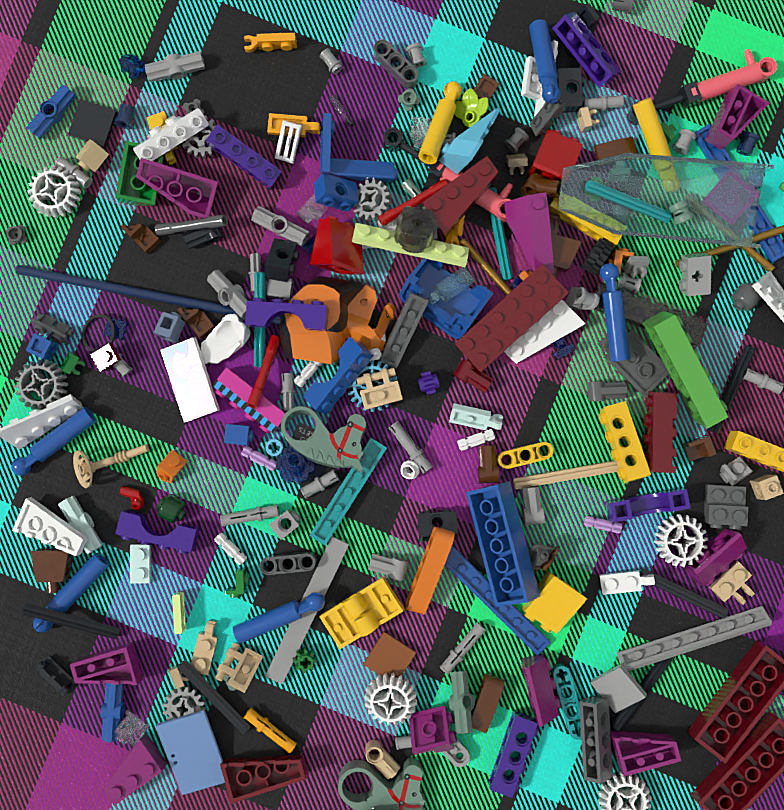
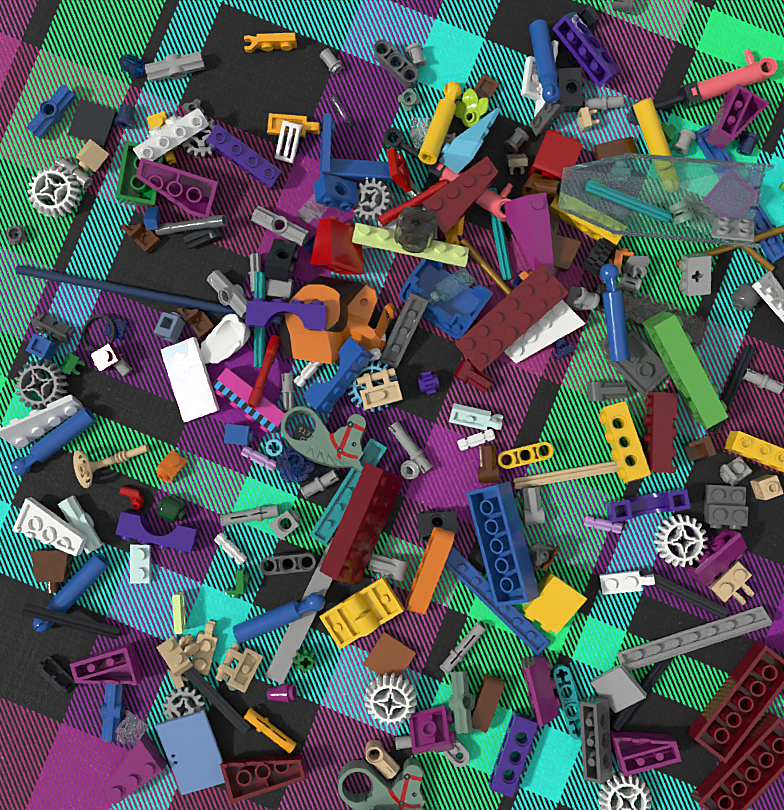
(152, 218): none -> blue piece
(175, 656): none -> tan hinge
(283, 693): none -> magenta cone
(361, 524): none -> dark red brick
(399, 169): none -> red plate
(733, 229): none -> light grey hinge

